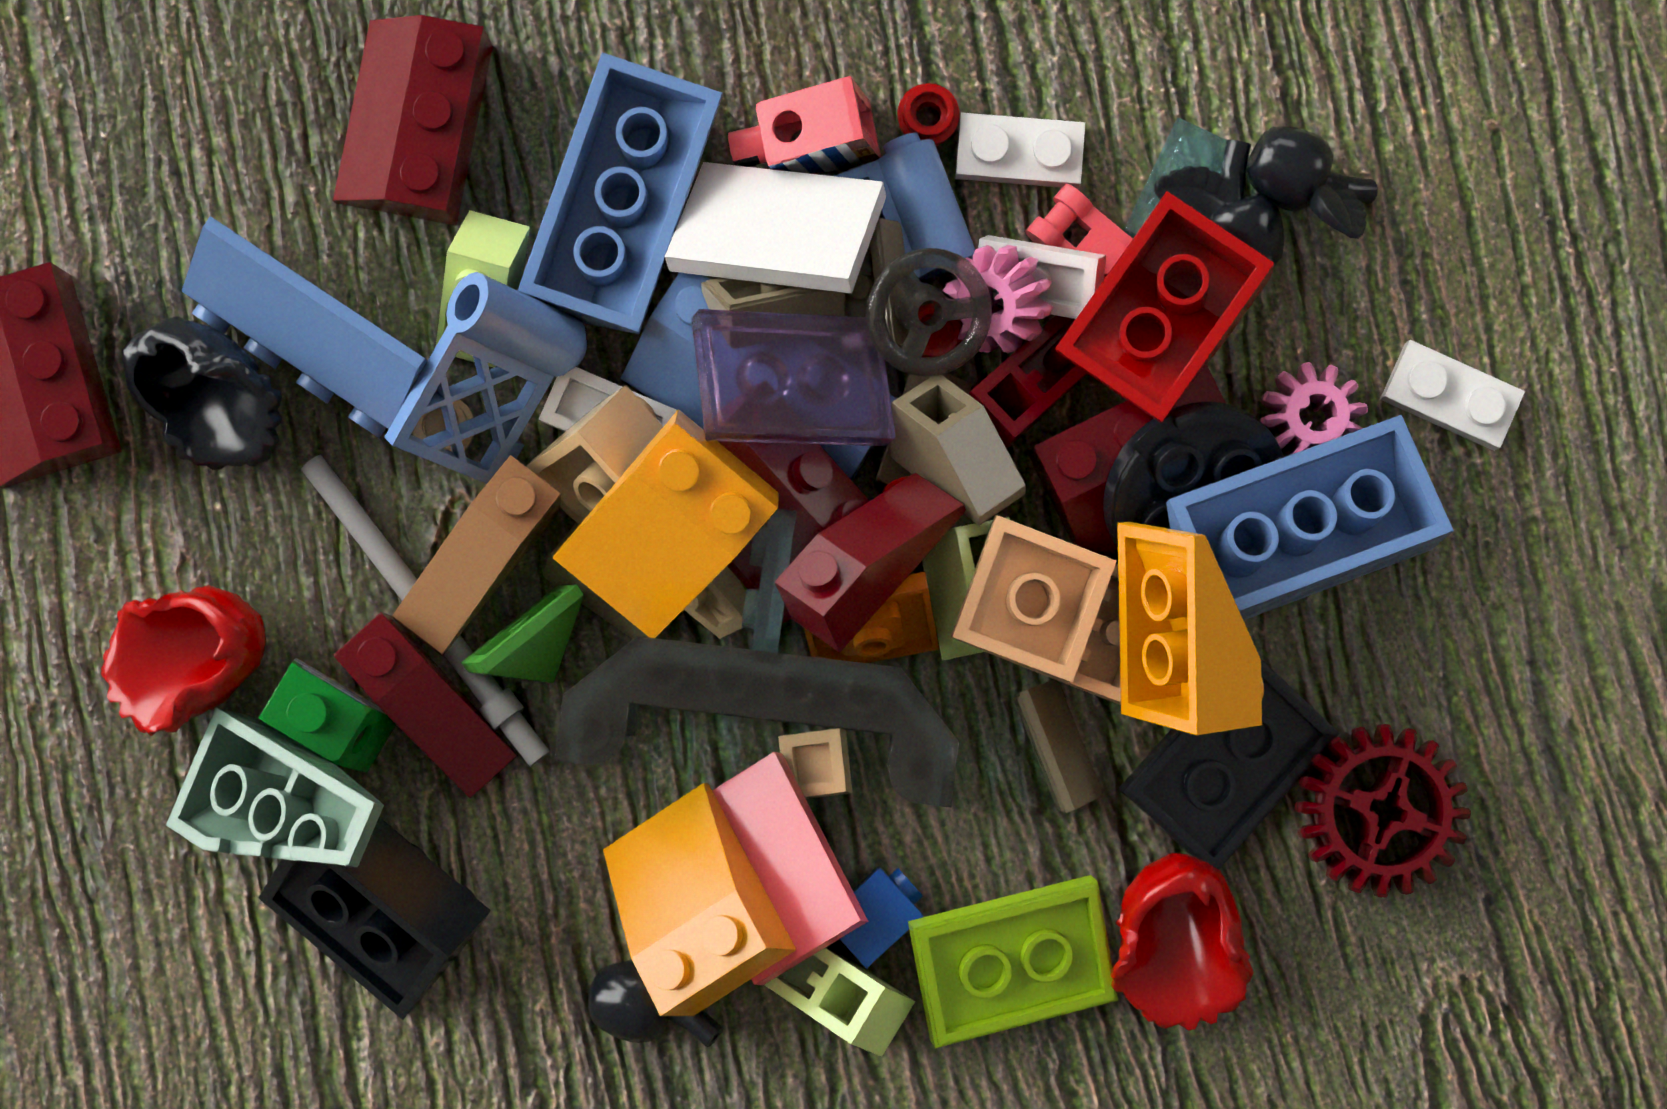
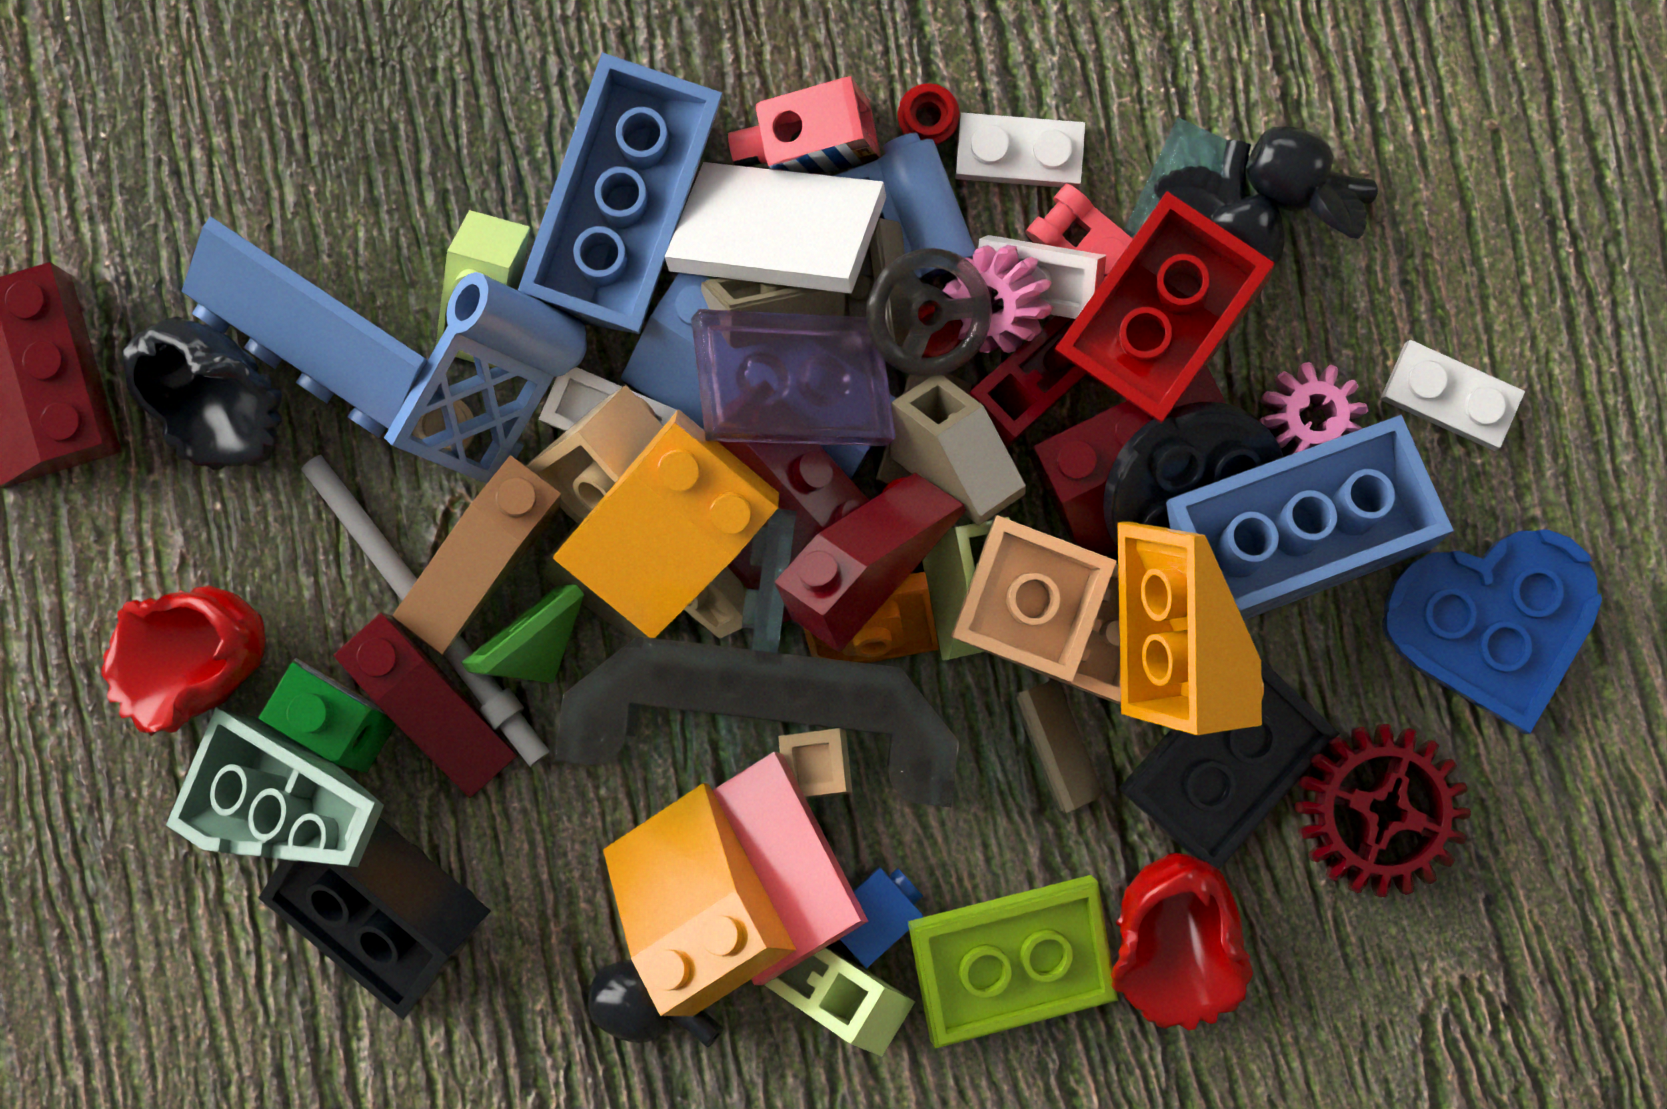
(414, 117): dark red slope -> none
(1498, 622): none -> blue plate

